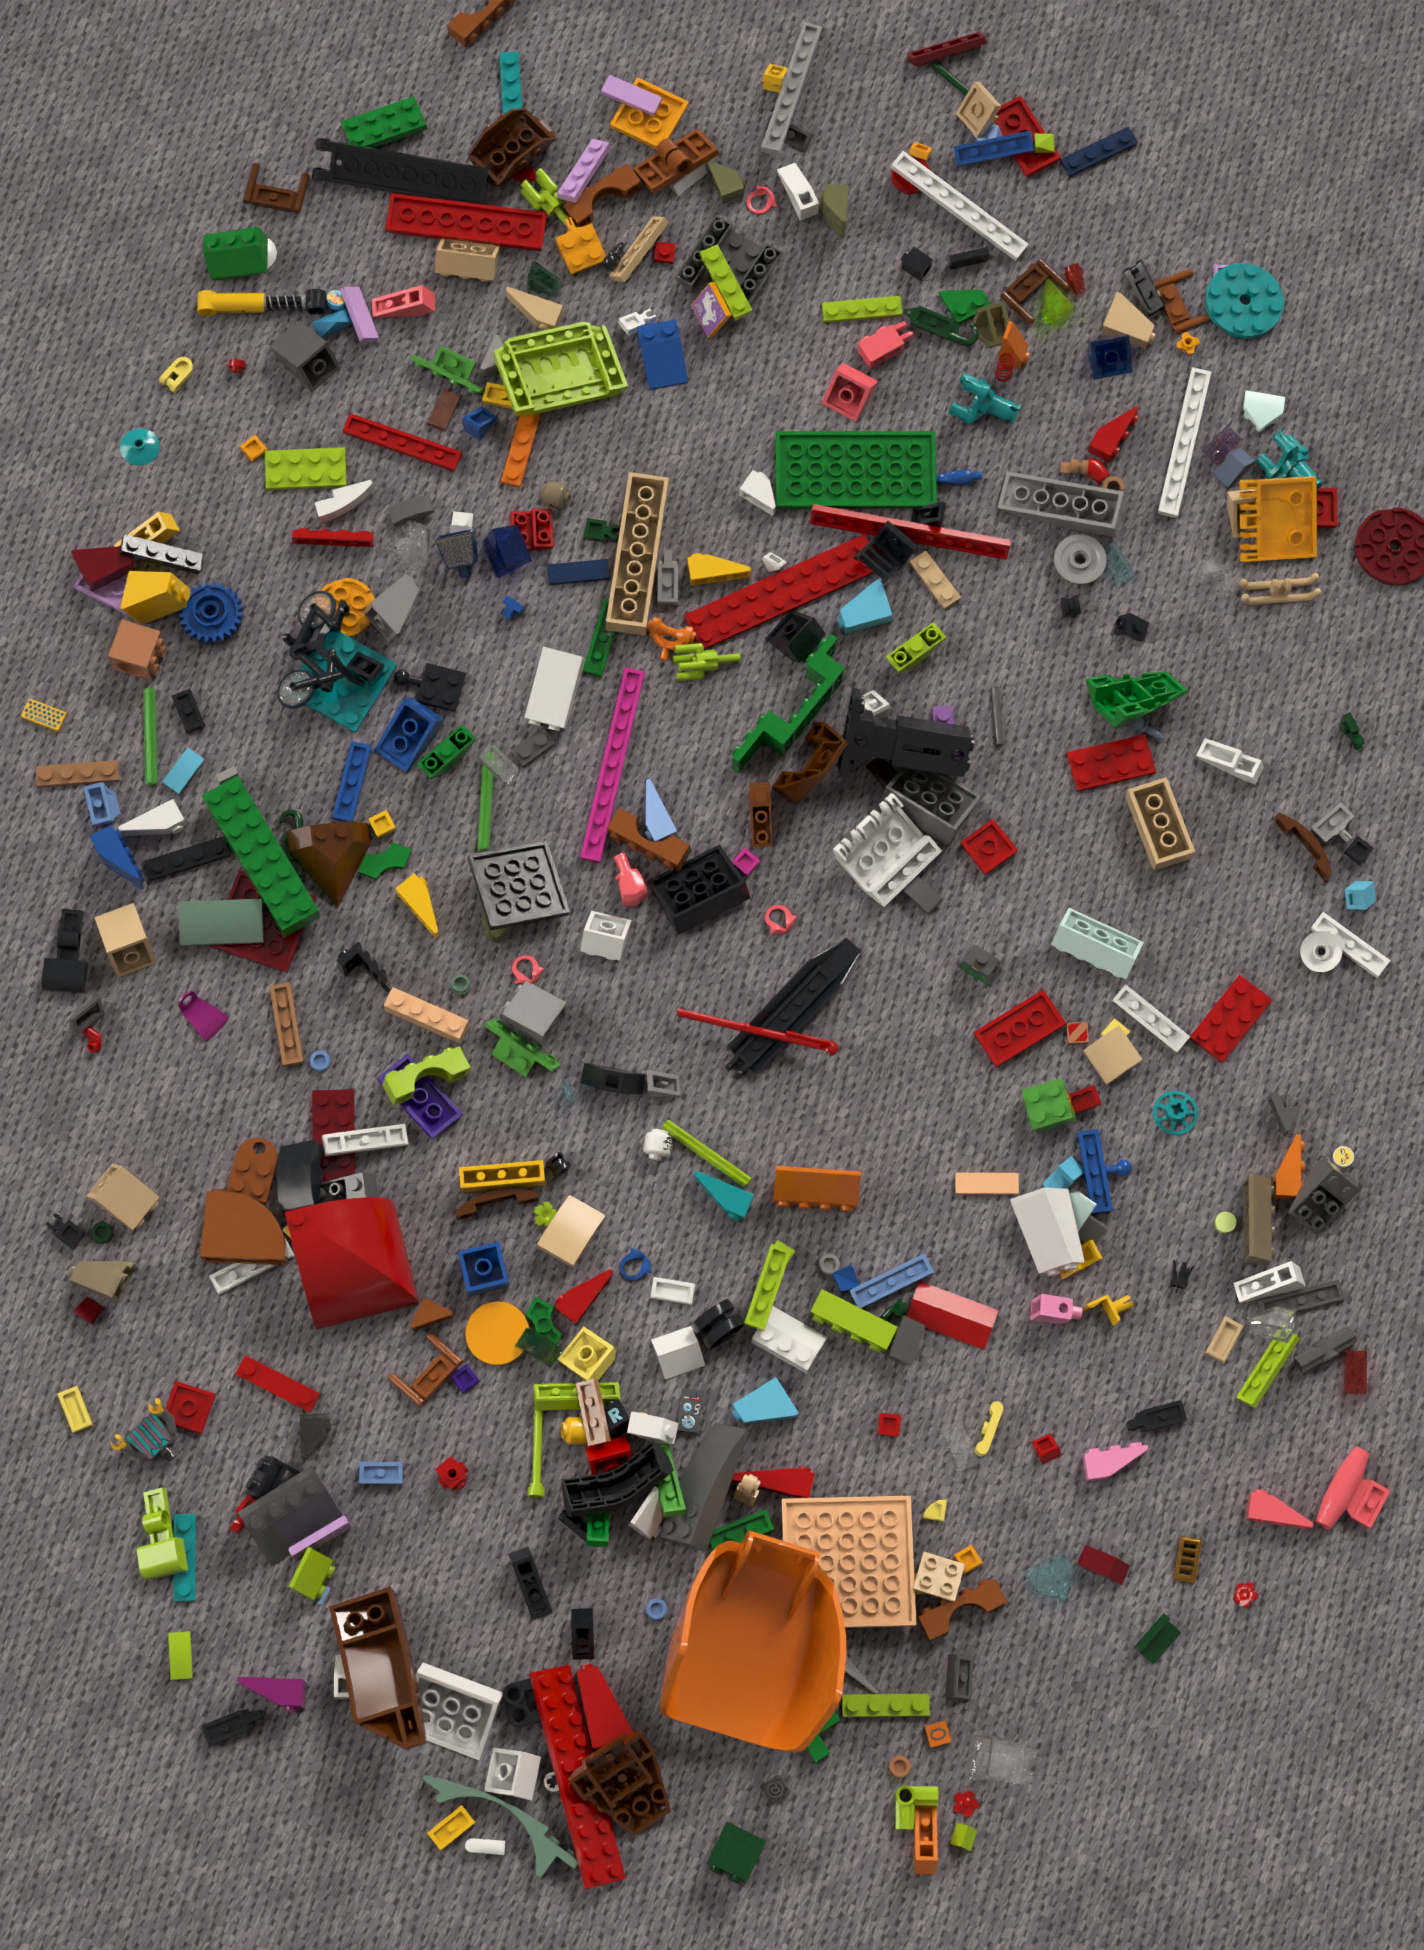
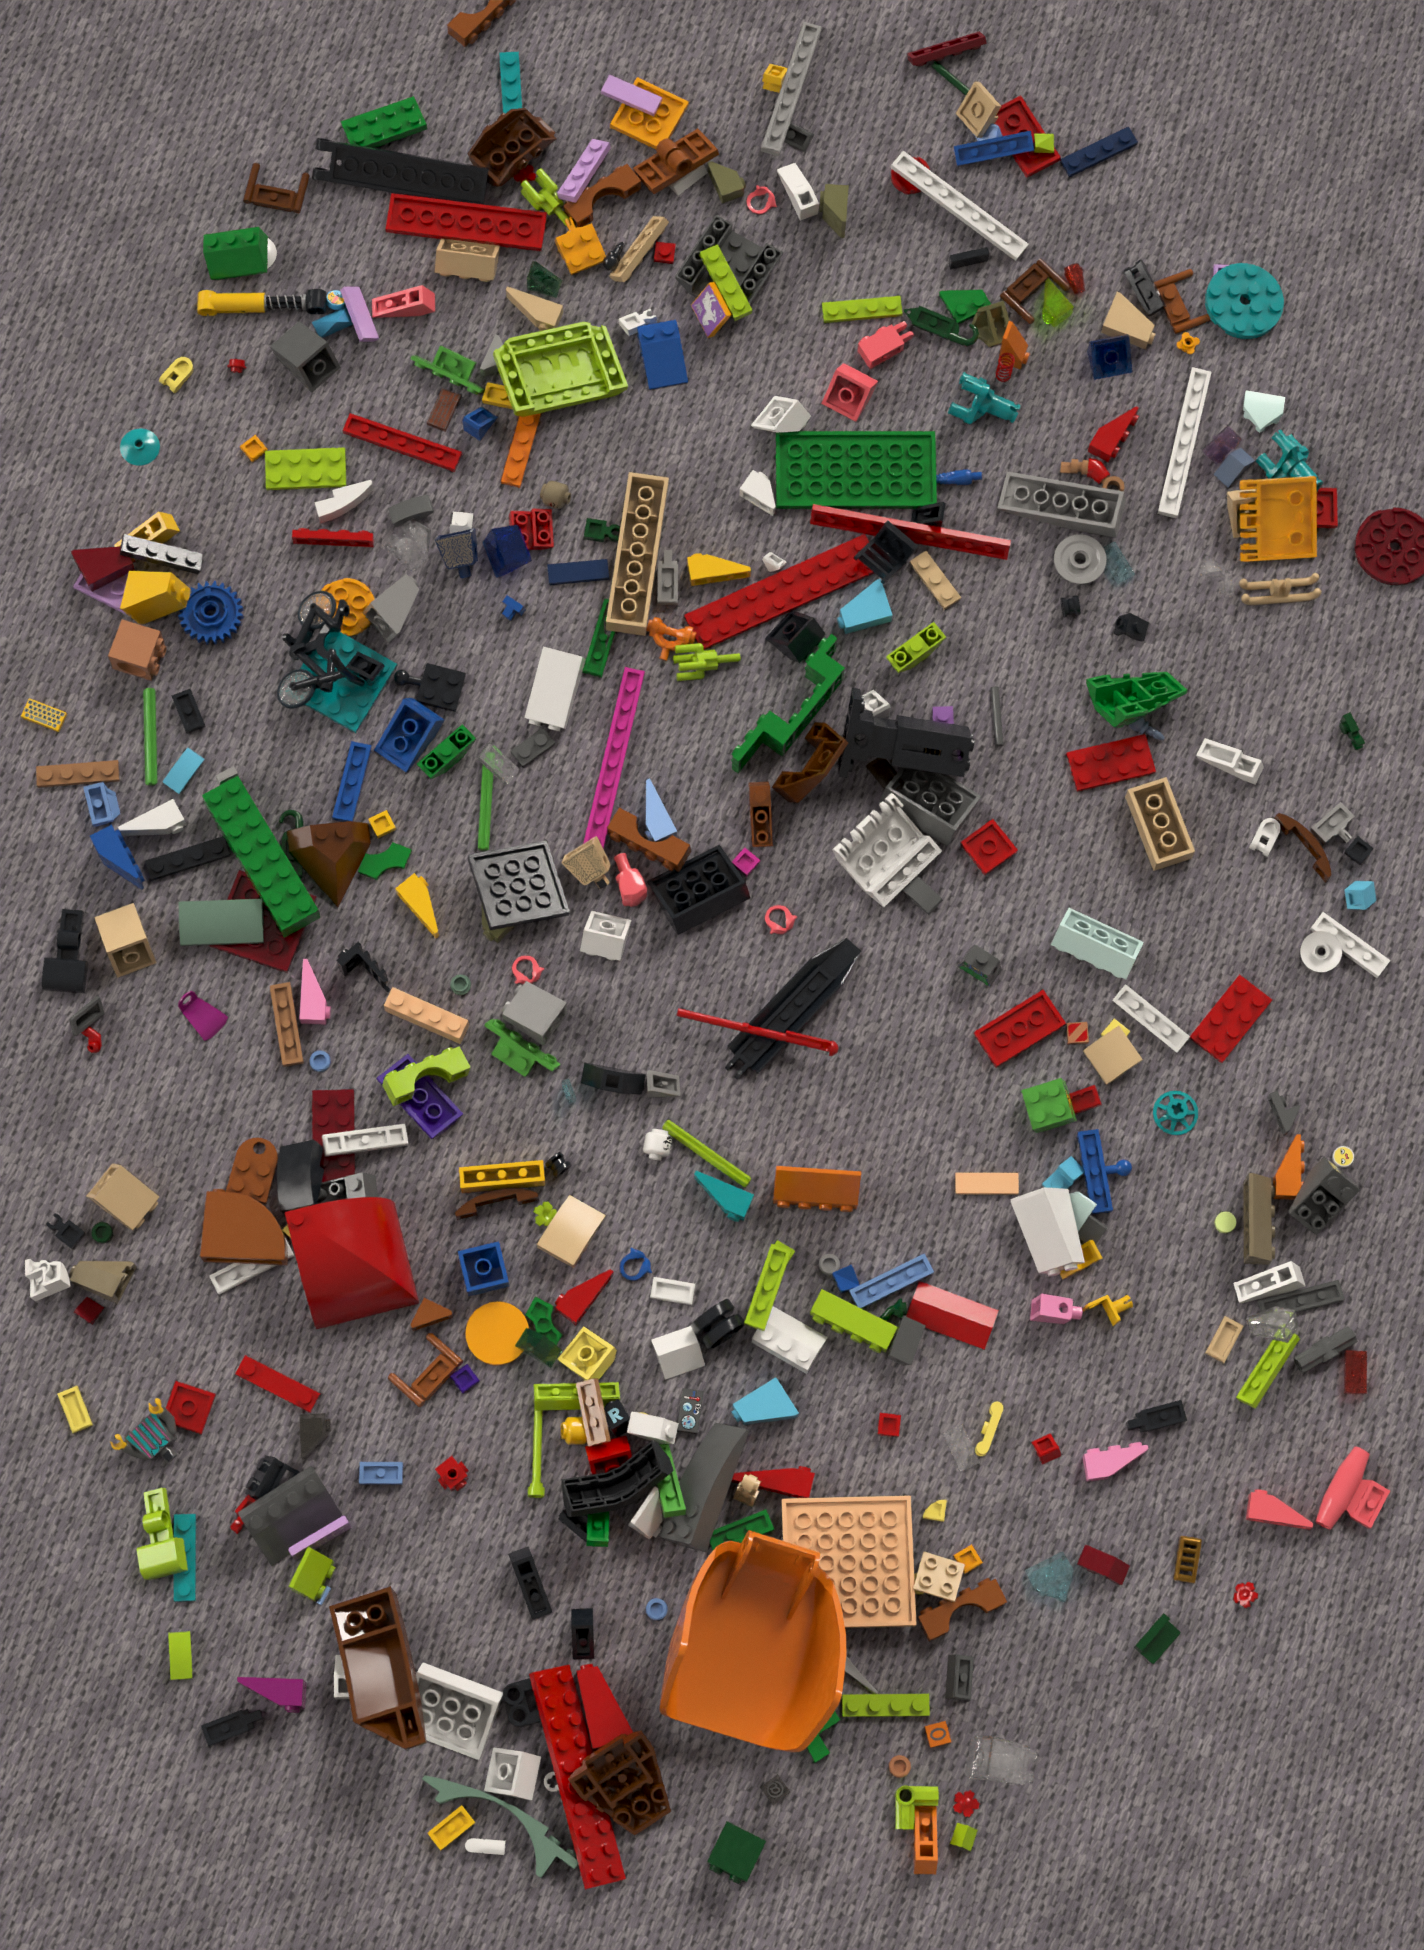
(46, 1278): none -> white slope
(313, 1003): none -> bright pink slope
(588, 863): none -> tan torso
(782, 416): none -> white slope
(916, 263): black brick -> none
(920, 151): light orange tile -> none
(1181, 1280): black piece -> none
(1269, 830): none -> white plate

